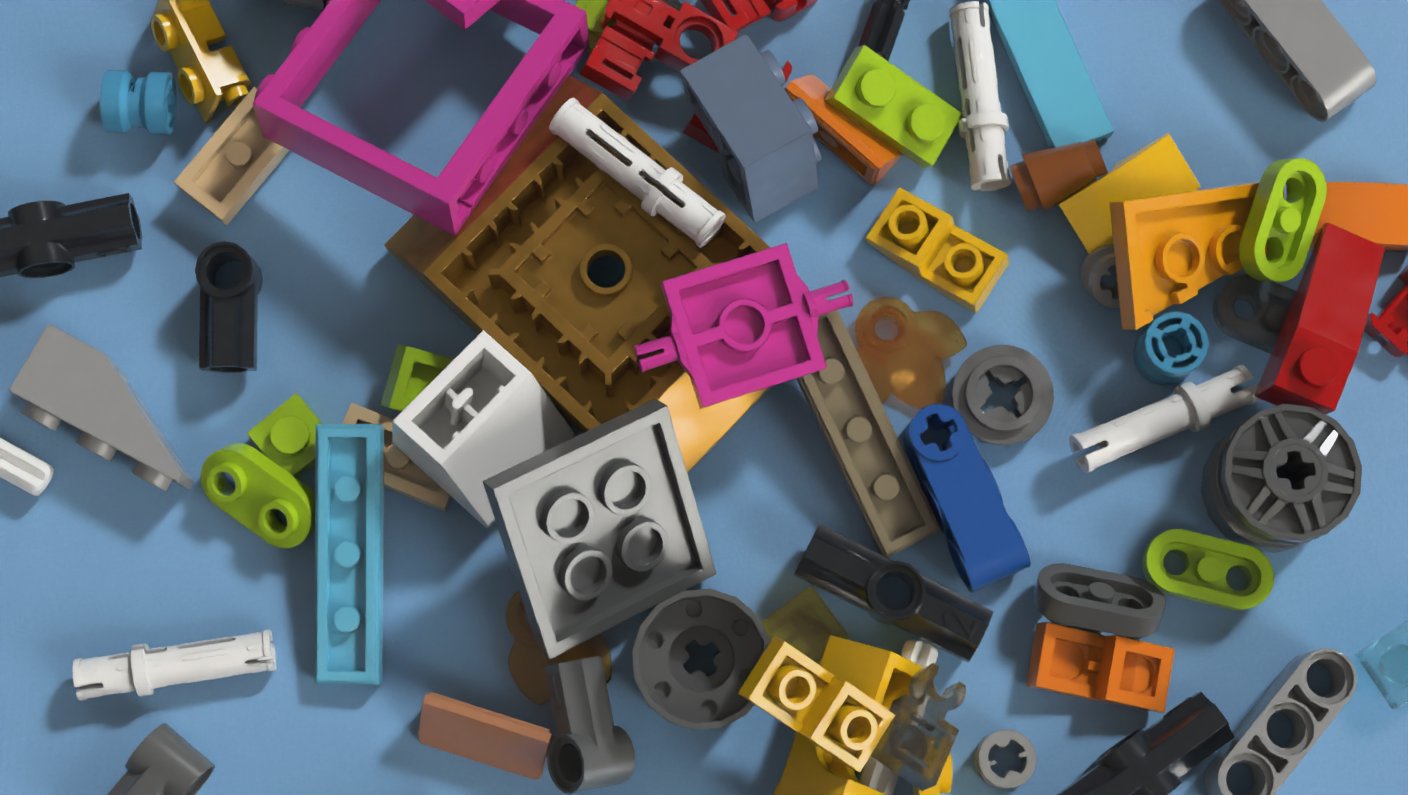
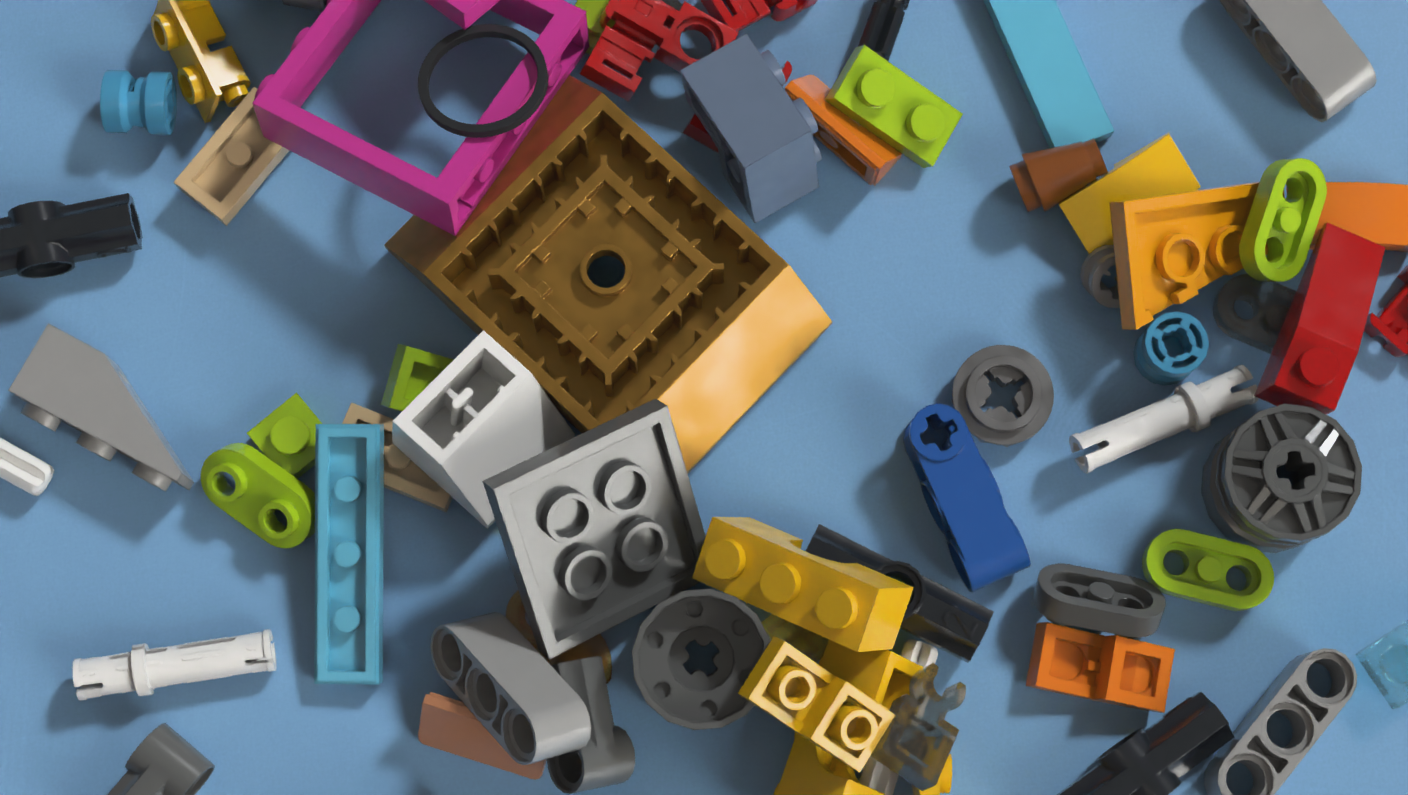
(229, 315): black piece -> none
(493, 128): none -> black piece
(510, 688): none -> light grey beam
(695, 219): white pin -> none
(743, 325): dark pink plate -> none
(818, 594): none -> yellow arch
(866, 444): dark tan tile -> none
(912, 360): clear orange plate -> none
(937, 251): yellow slope -> none
(982, 119): white pin -> none
(1010, 778): light grey bush -> none

